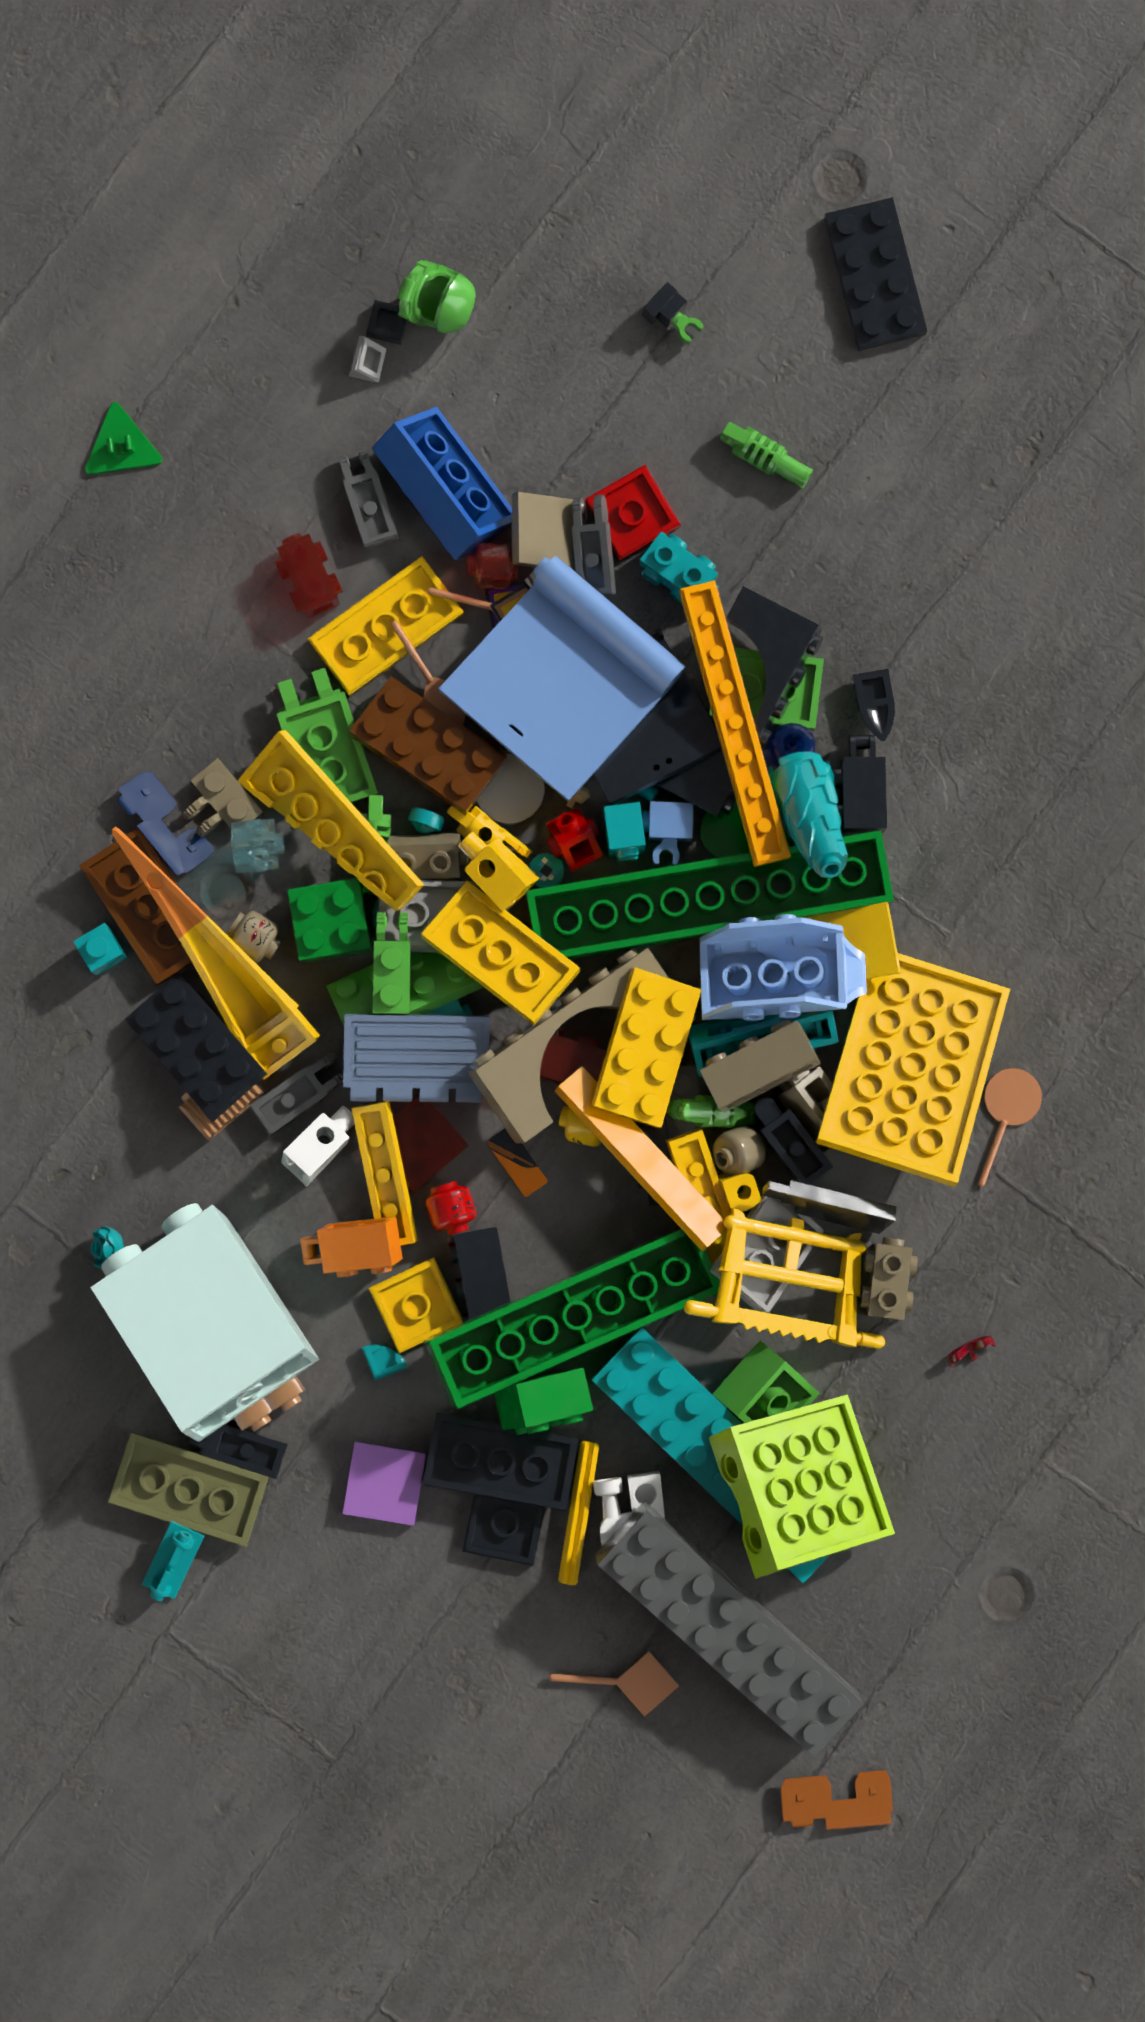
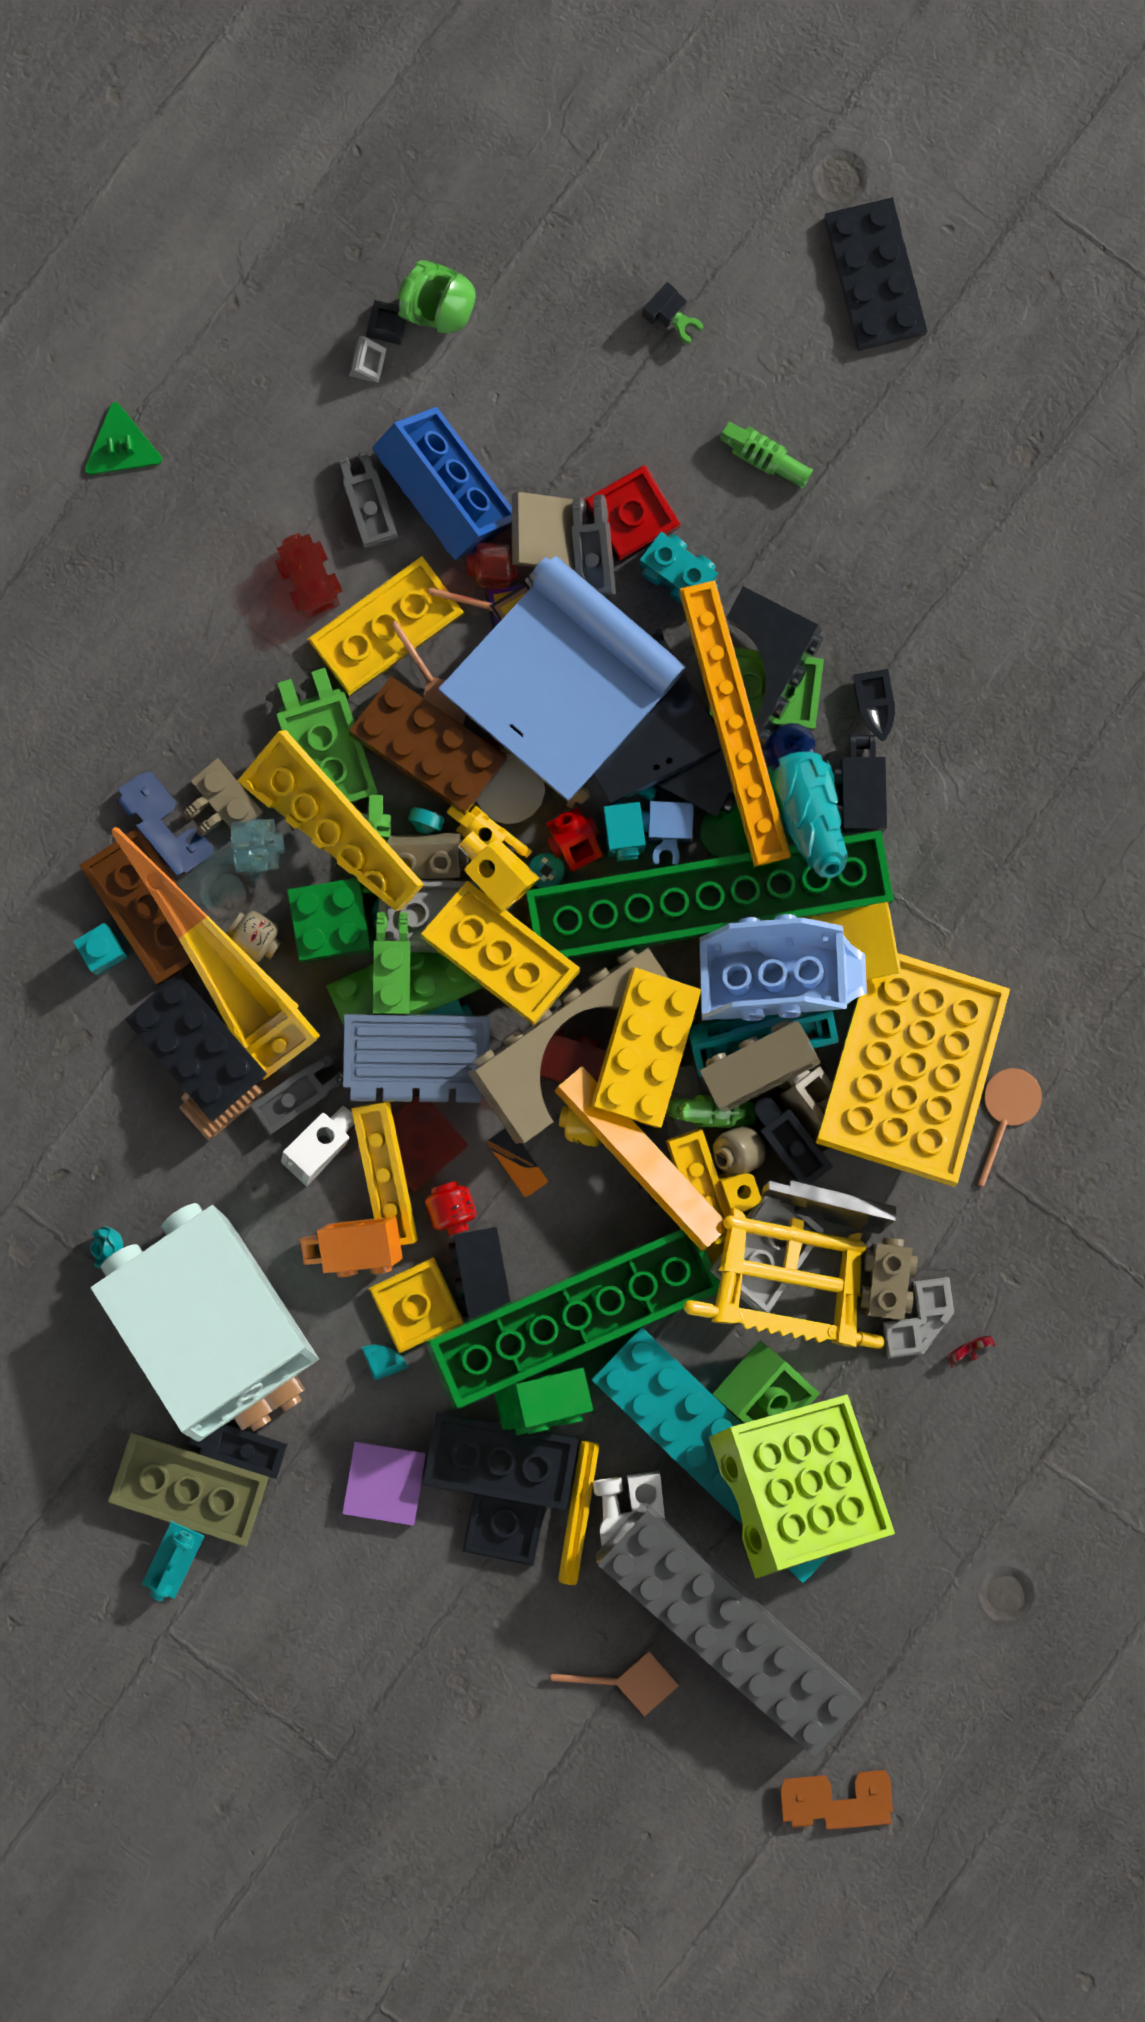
(933, 1310): none -> light grey tile

